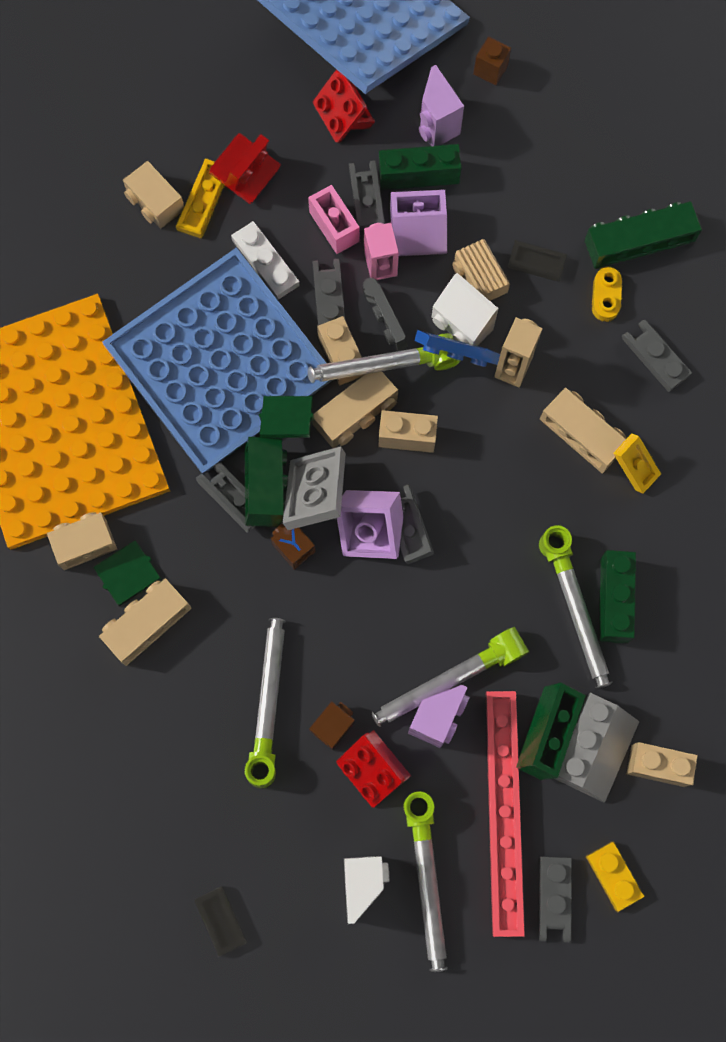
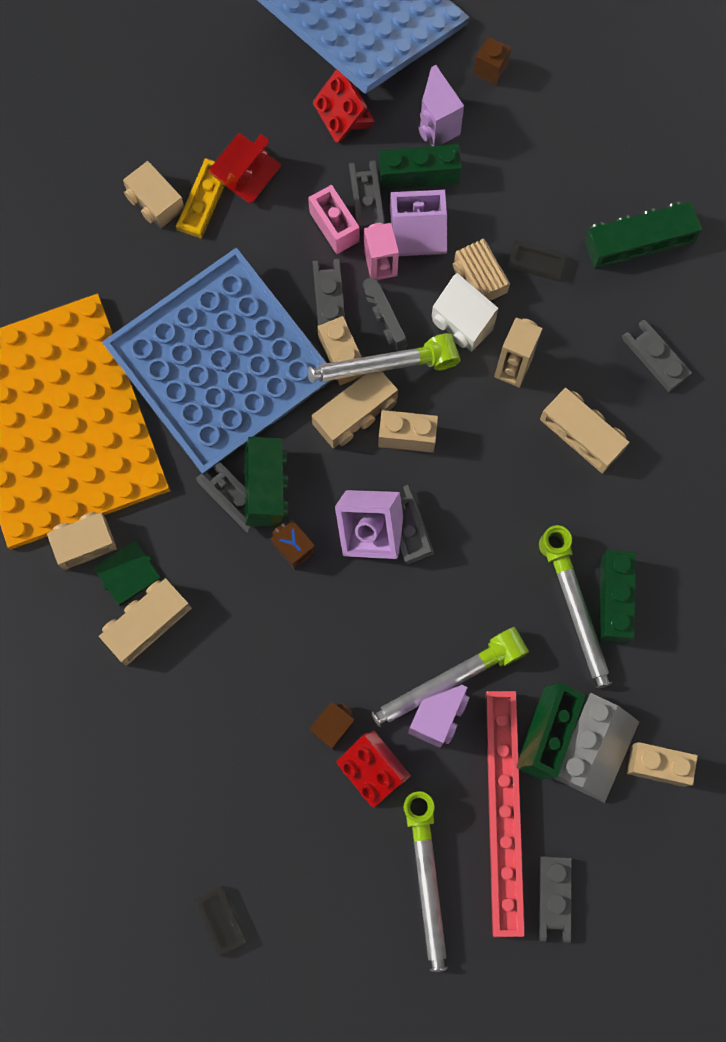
(265, 260): white plate -> none
(267, 706): flat silver piece -> none
(286, 417): dark green piece -> none
(314, 488): light grey plate -> none
(363, 883): white slope -> none
(456, 349): blue plate -> none
(607, 292): yellow plate -> none
(614, 876): yellow plate -> none
(637, 463): yellow plate -> none

